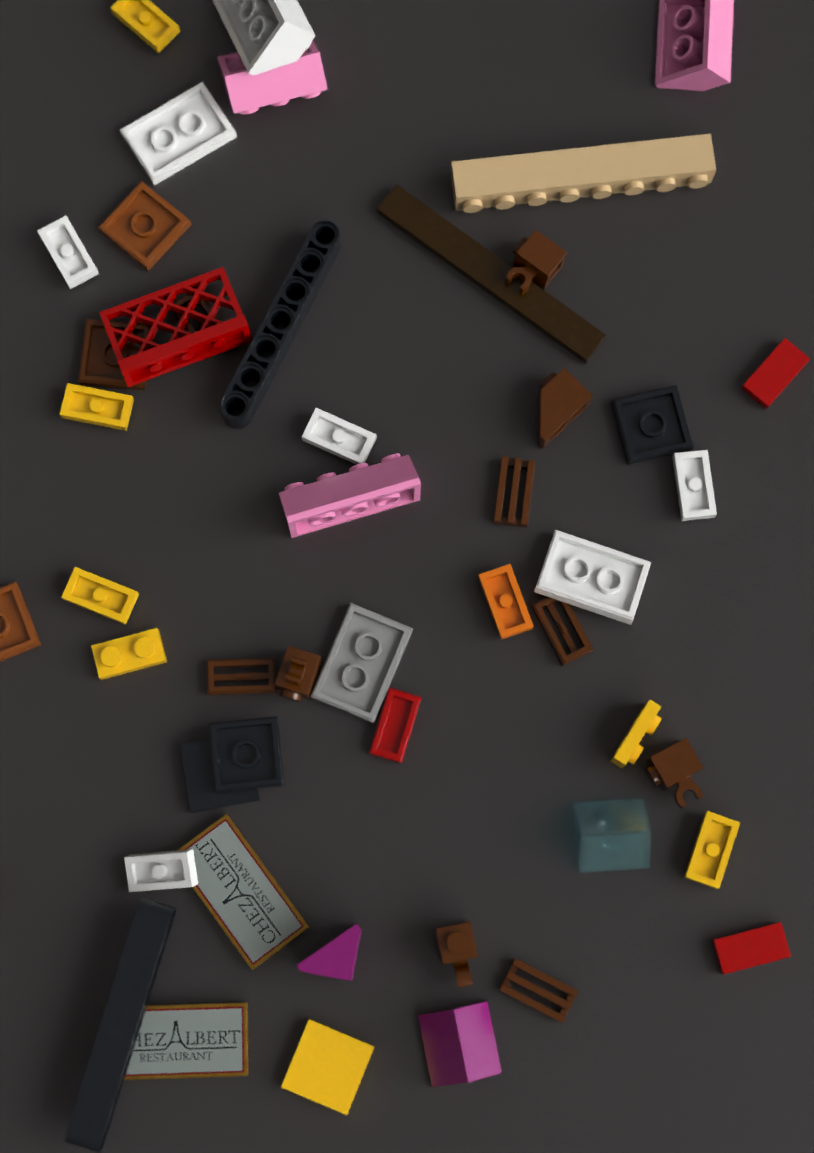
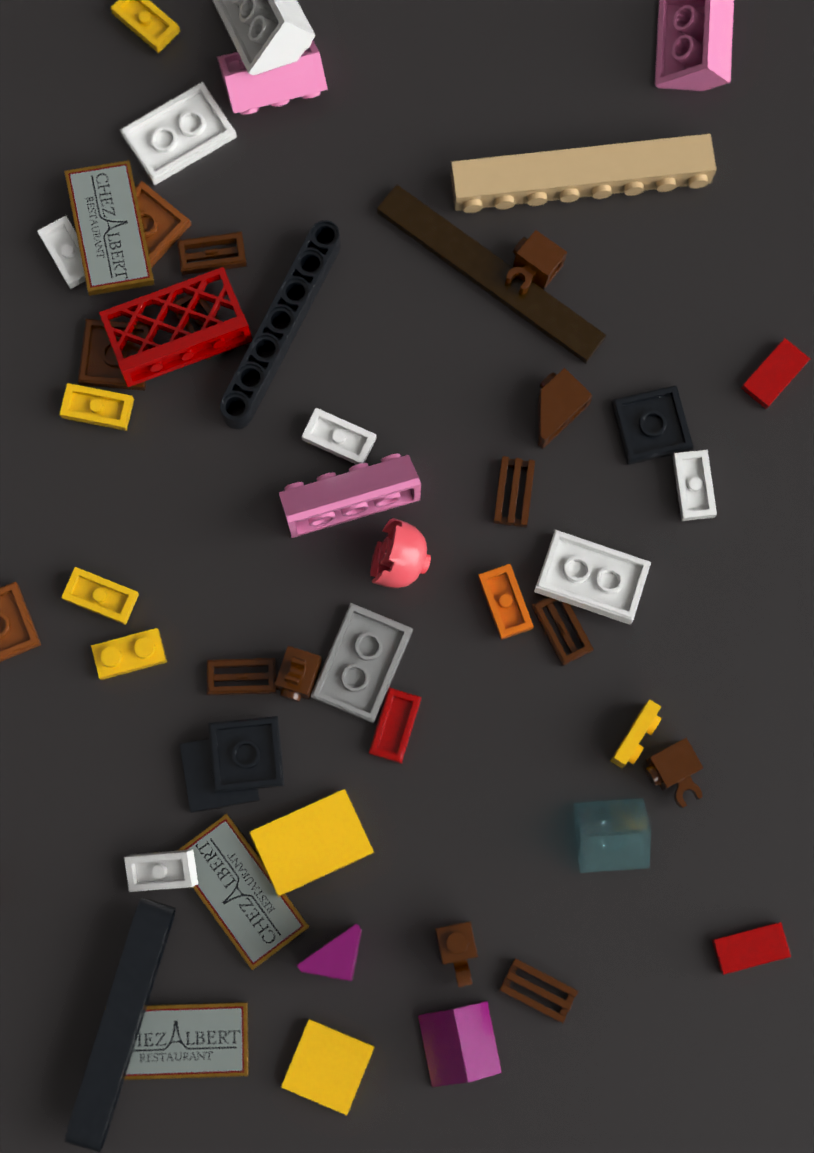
(109, 228): none -> light grey tile
(208, 241): none -> reddish brown tile
(311, 842): none -> yellow tile
(400, 556): none -> coral cylinder
(712, 850): yellow plate -> none

